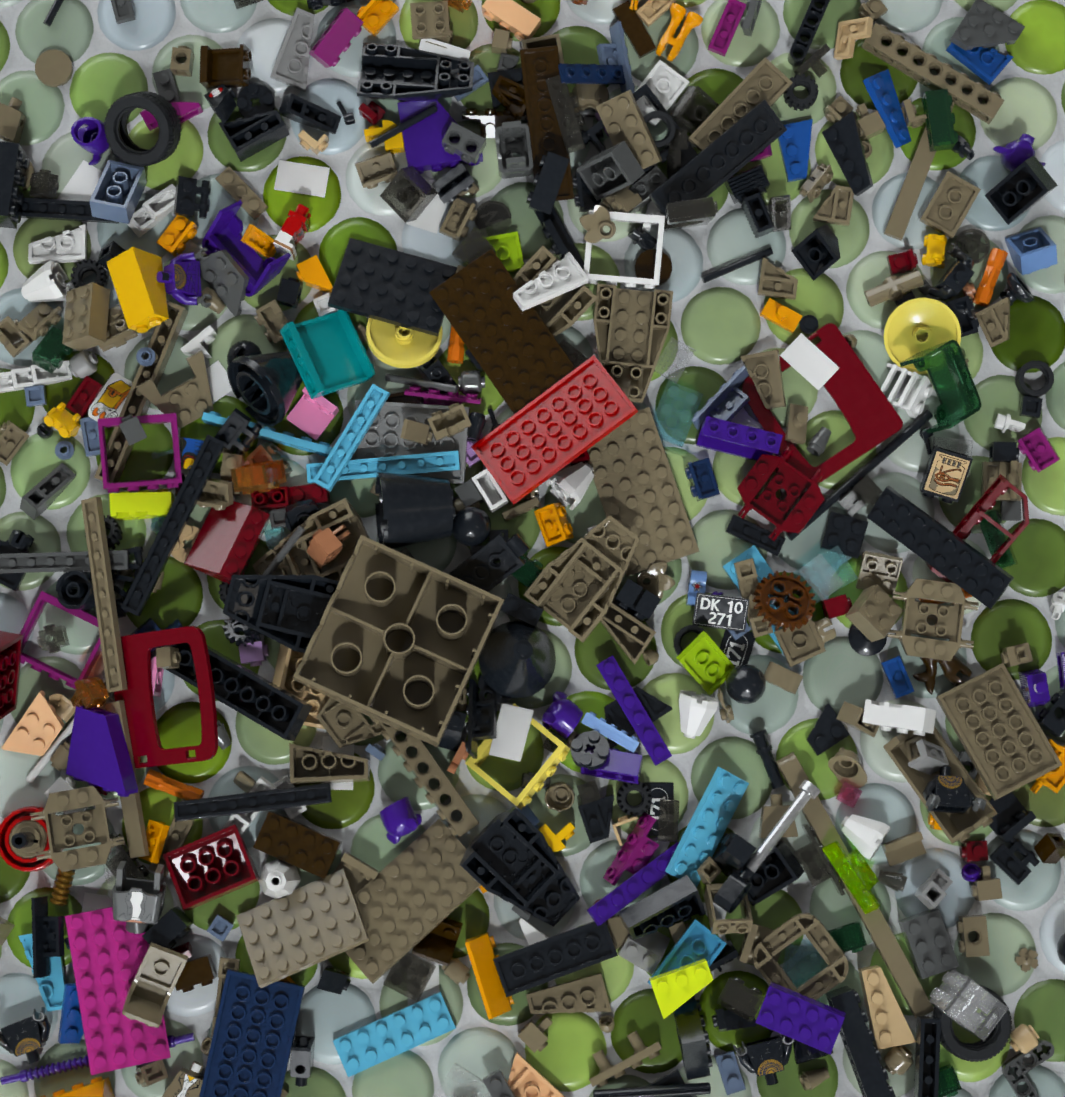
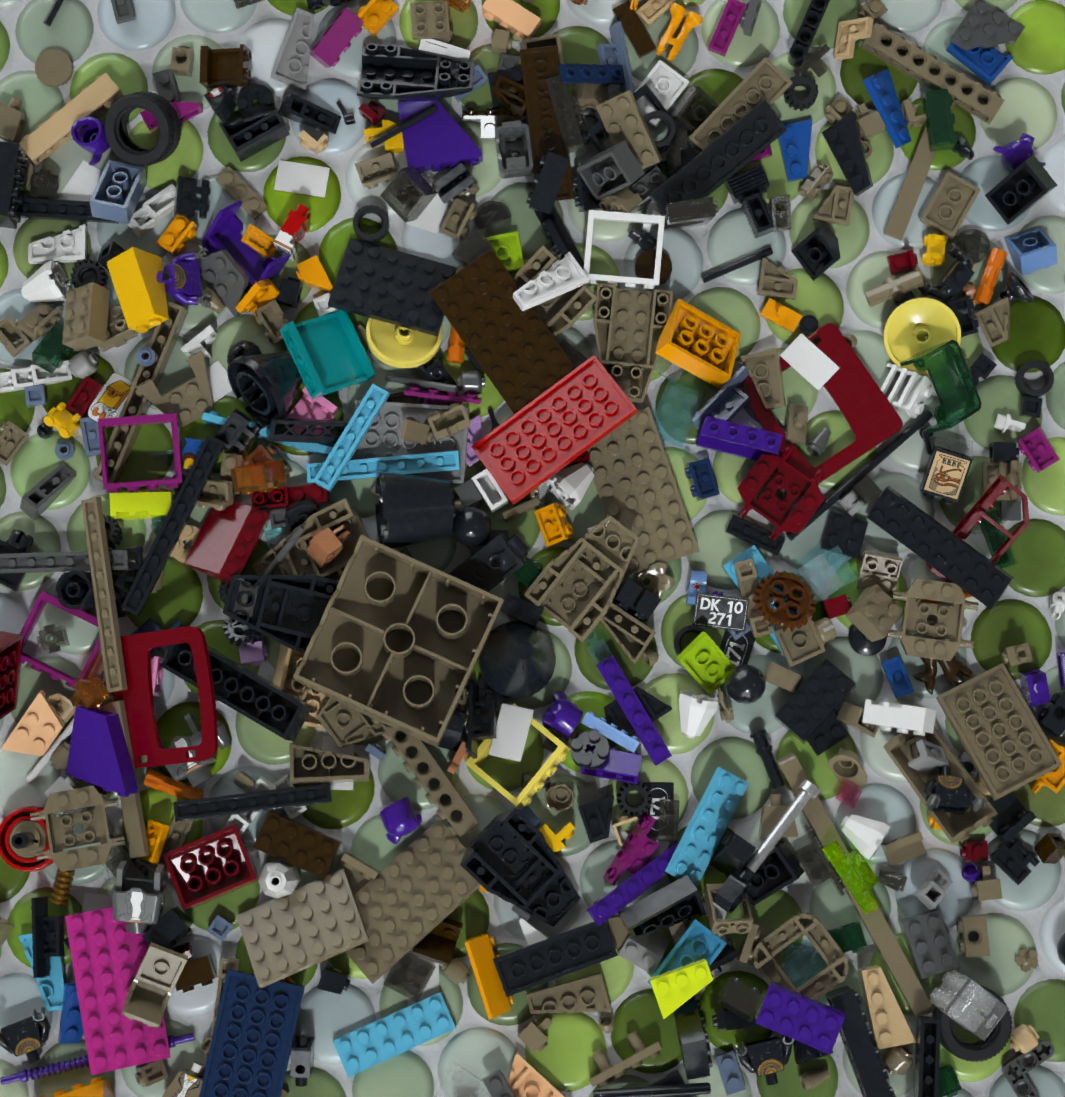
(57, 129): none -> tan brick
(132, 429): dark grey brick -> none
(167, 657): dark tan plate -> none
(195, 771): none -> dark grey piece
(258, 296): none -> light orange bracket
(305, 435): none -> black fence
(367, 210): none -> black tyre
(467, 139): dark grey brick -> none
(478, 422): black cone -> none
(594, 225): dark tan plate -> none
(598, 649): none -> clear light blue plate
(699, 344): none -> light orange slope
(708, 870): dark tan slope -> none
(815, 701): none -> black brick
(982, 368): none -> black plate

